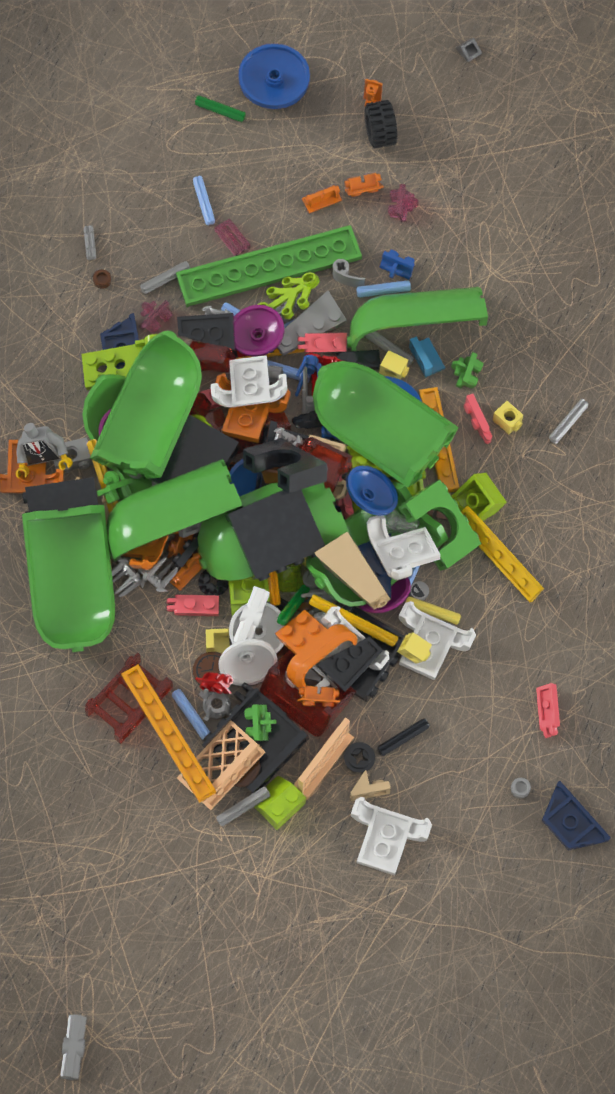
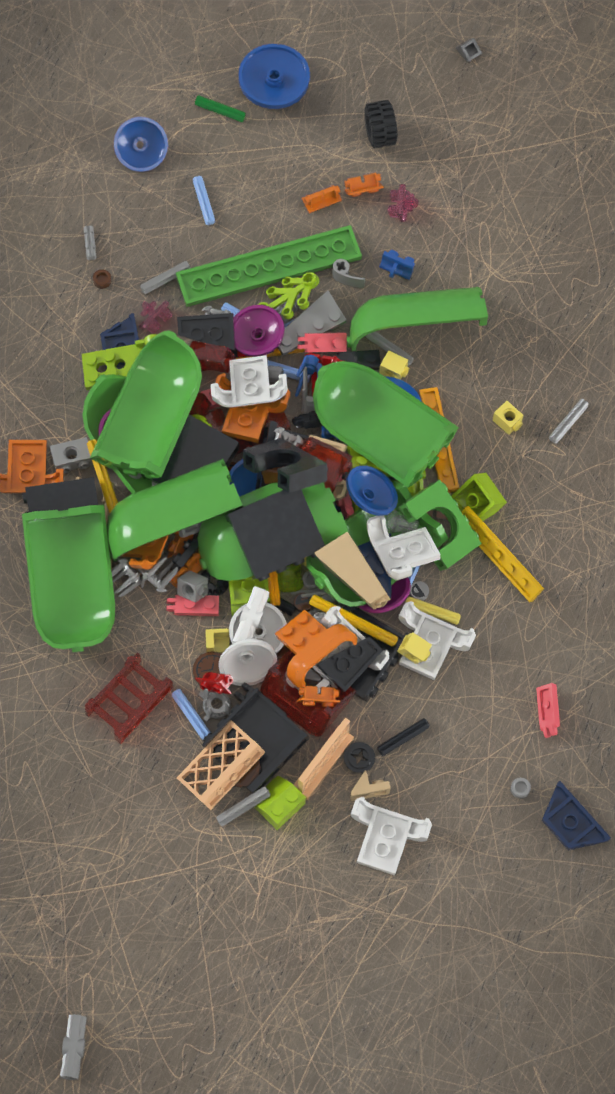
(40, 446): torso -> none
(113, 486): bright green hips -> none
(153, 139): none -> blue dish
(168, 733): light orange tile -> none
(192, 586): none -> light grey brick
(246, 245): clear pink tile -> none
(261, 722): bright green hips -> none
(292, 605): green axle -> none
(372, 91): orange hinge -> none
(384, 288): light blue axle -> none
(426, 356): dark azure panel -> none
(463, 369): bright green hips -> none
(478, 420): coral hinge -> none

